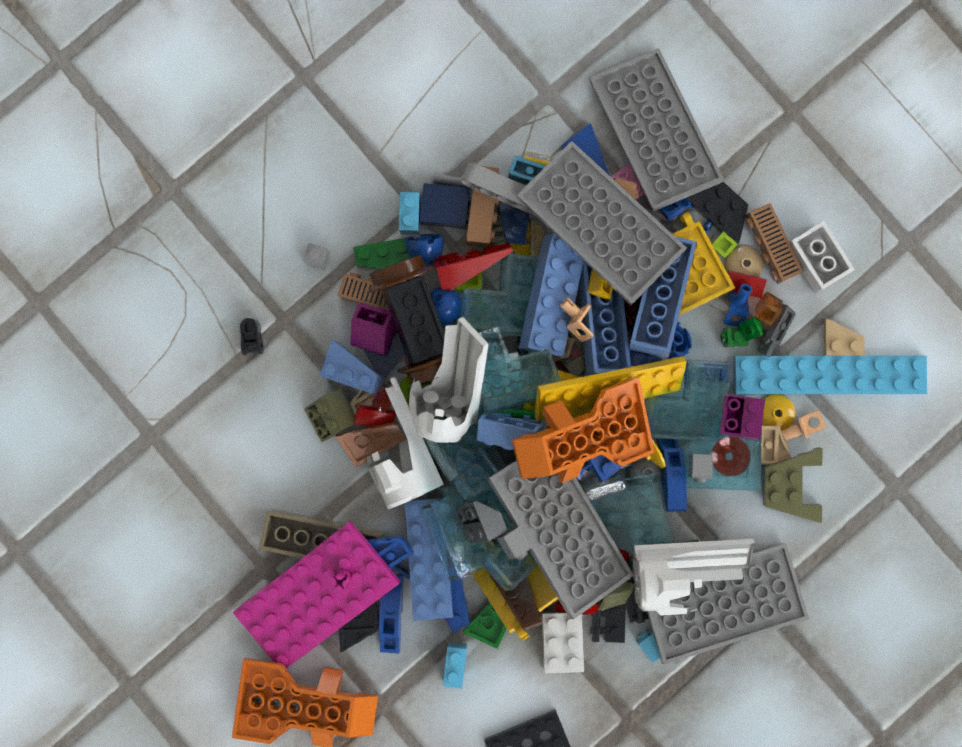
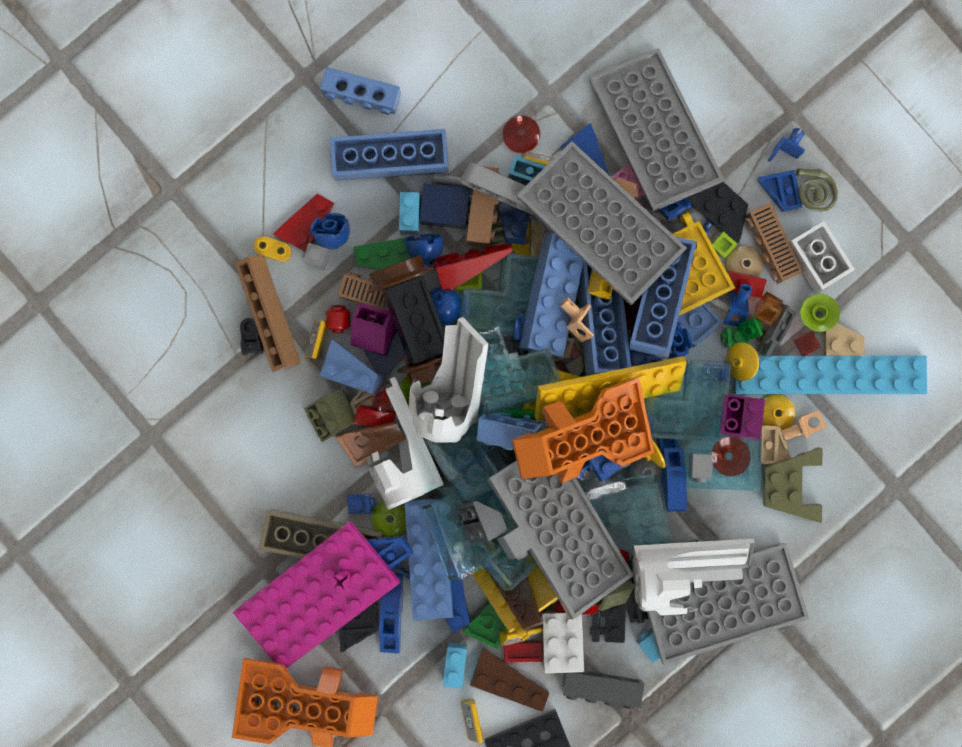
(267, 313): none -> medium nougat brick
(272, 248): none -> yellow plate
(297, 228): none -> red wing
(316, 339): none -> slope
(331, 231): none -> blue cylinder
(334, 78): none -> medium blue brick
(338, 318): none -> red head
(360, 504): none -> blue bracket
(380, 522): none -> lime dish
(389, 154): none -> medium blue brick
(472, 720): none -> slope
(504, 681): none -> reddish brown wing
(510, 638): none -> yellow slope
(517, 142): none -> clear red dish
(517, 327): none -> blue piece
(524, 652): none -> red tile
(603, 688): none -> dark grey brick
(699, 323): none -> medium blue tile
(747, 358): none -> yellow dish
(782, 190): none -> blue wing
(789, 145): none -> blue bracket
(807, 343): none -> clear red plate
(817, 194): none -> olive piece
(823, 304): none -> lime dish

